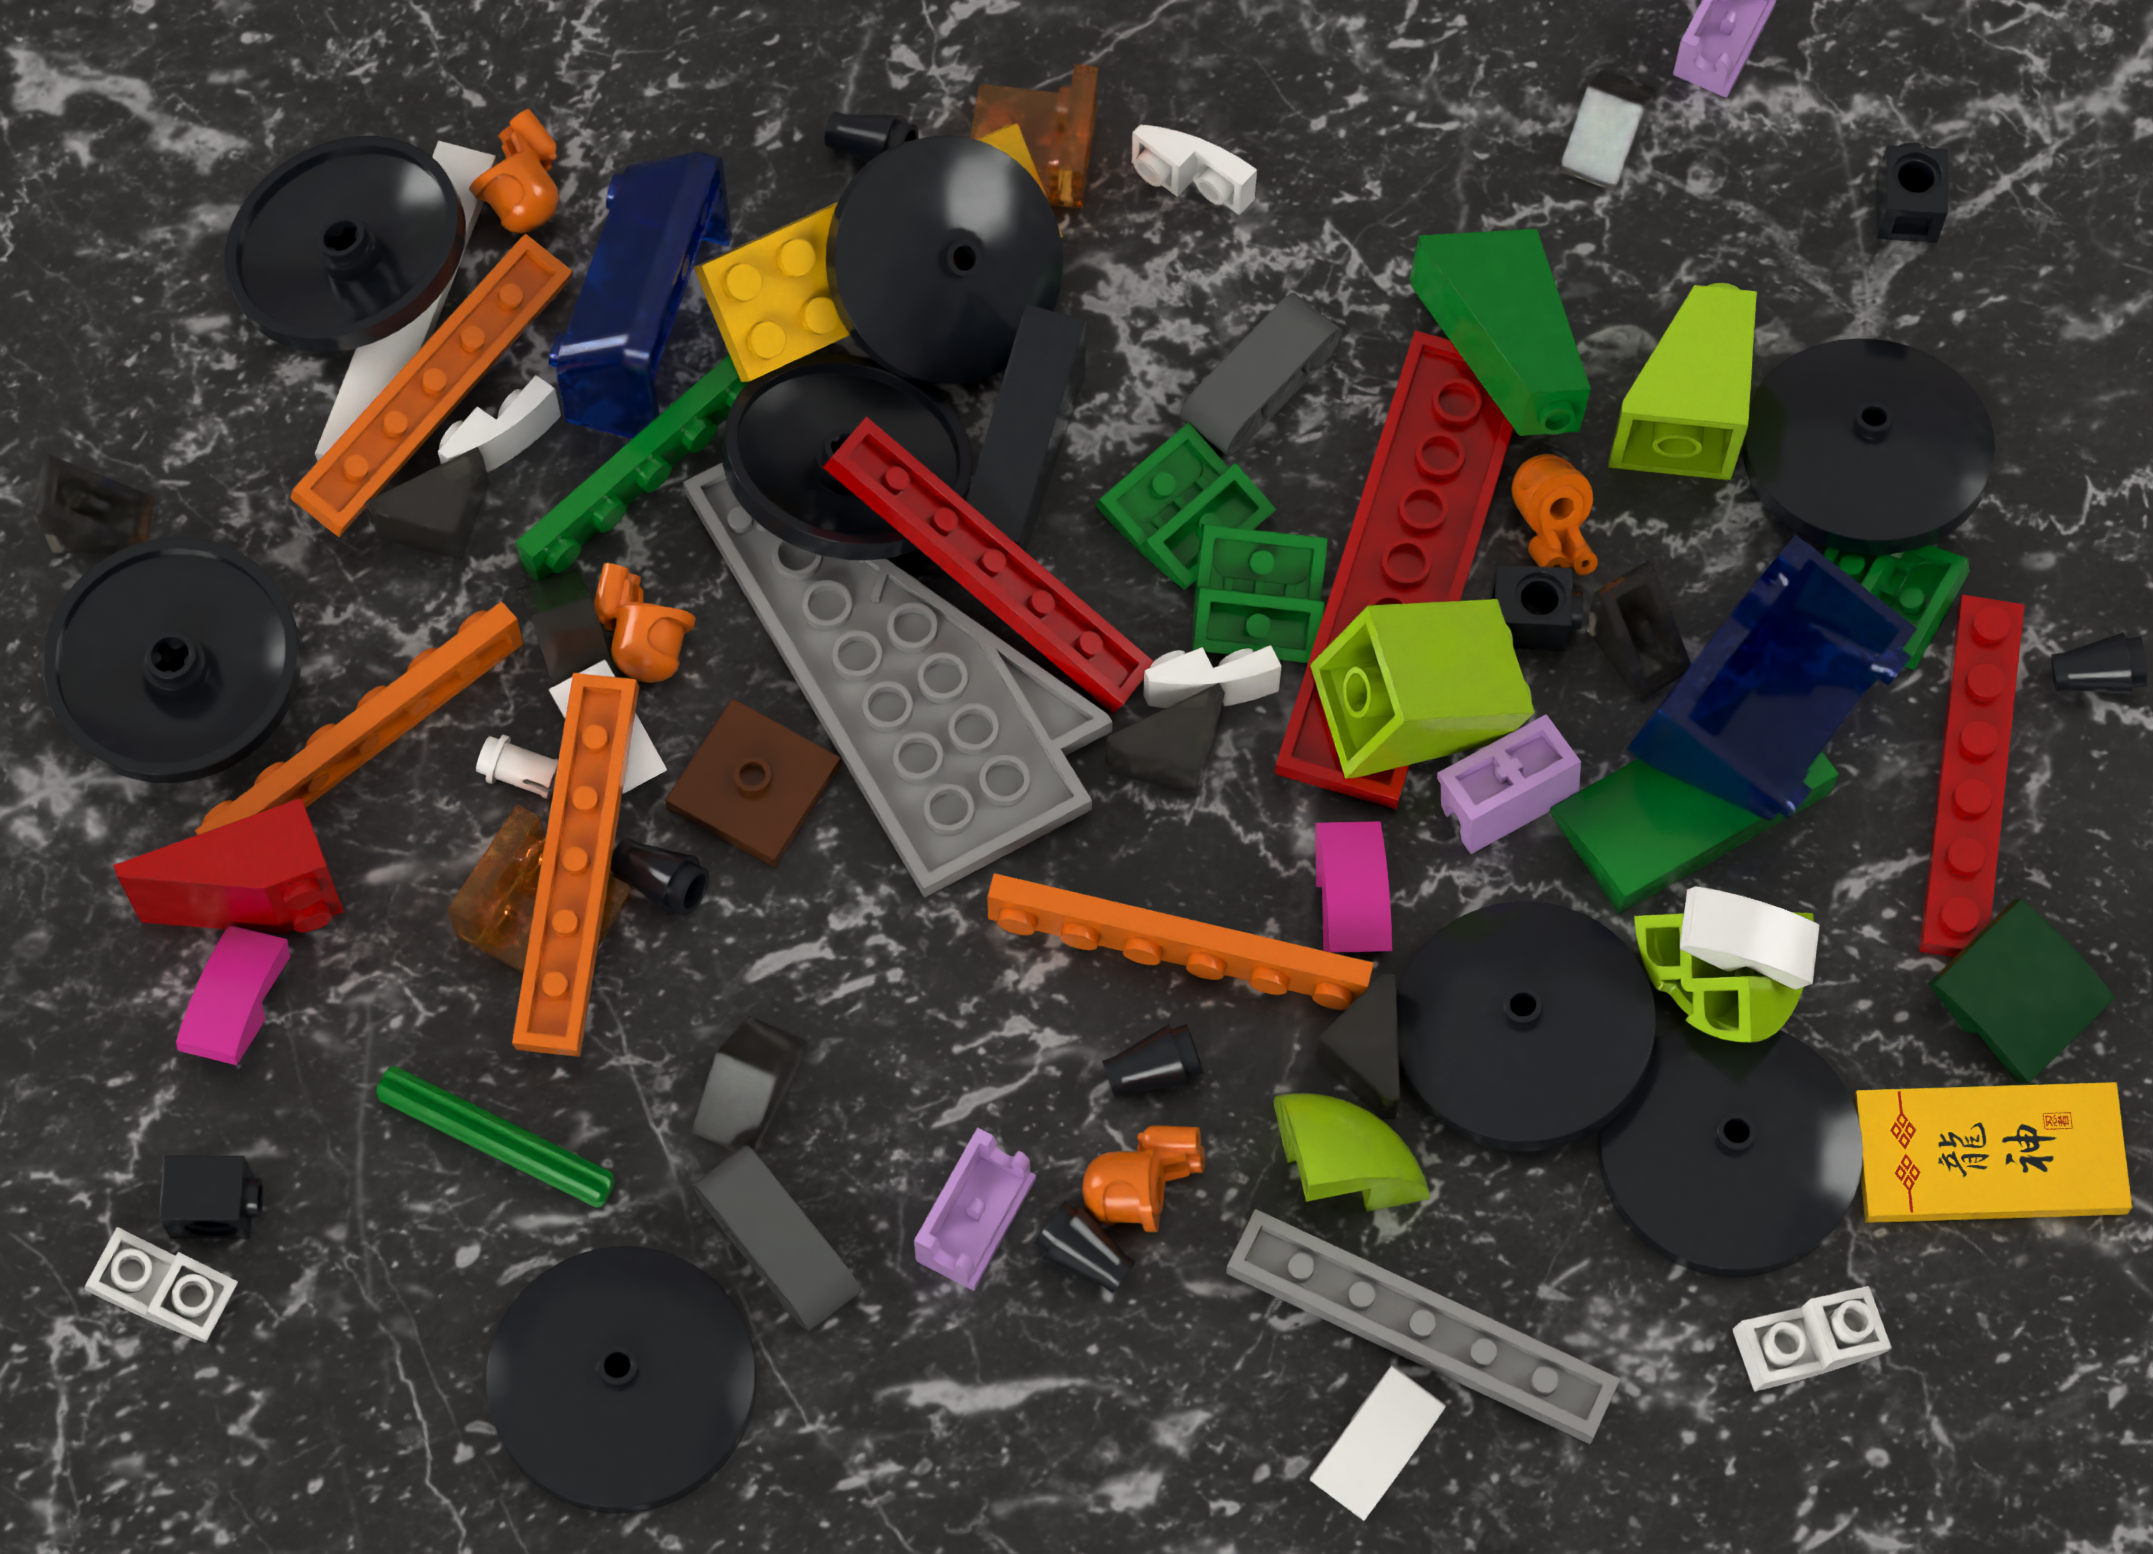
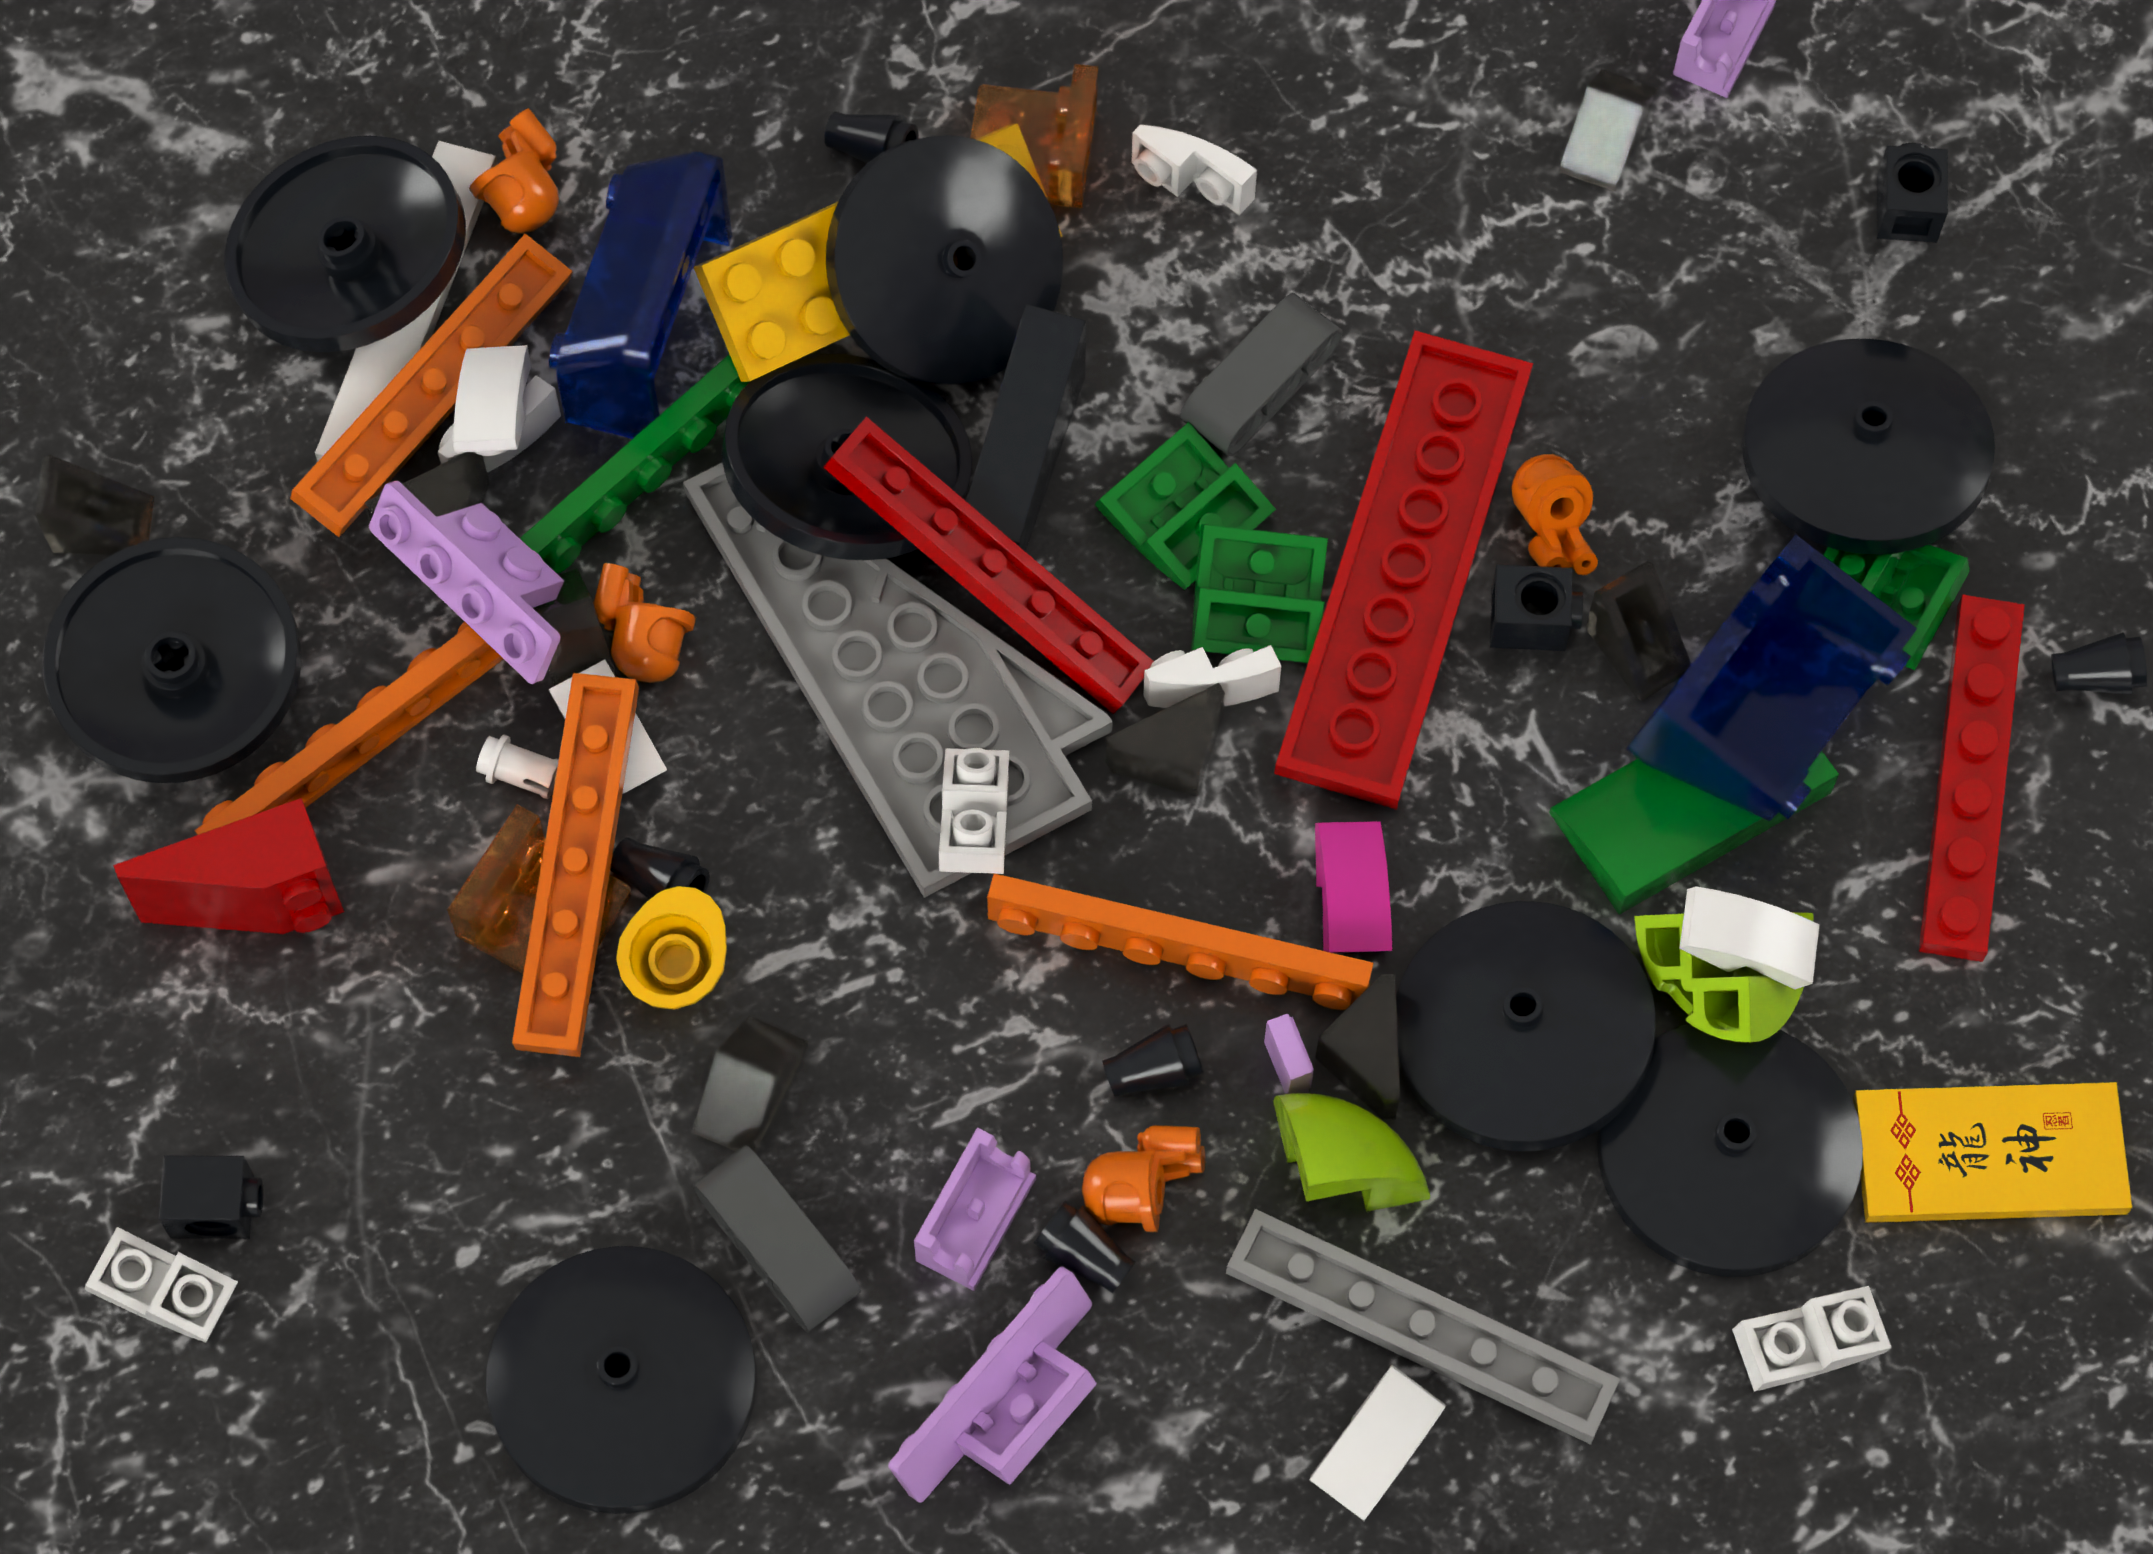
(229, 995): dark pink slope -> none
(477, 572): none -> lavender bracket
(490, 400): none -> white slope
(495, 1136): green axle -> none
(673, 948): none -> yellow piece
(753, 782): reddish brown plate -> none
(974, 811): none -> white slope
(1008, 1397): none -> lavender bracket
(1288, 1055): none -> lavender tile
(1420, 684): lime slope -> none
(1507, 323): green slope -> none
(1509, 783): lavender hinge -> none
(1694, 391): lime slope -> none
(2021, 990): dark green slope -> none

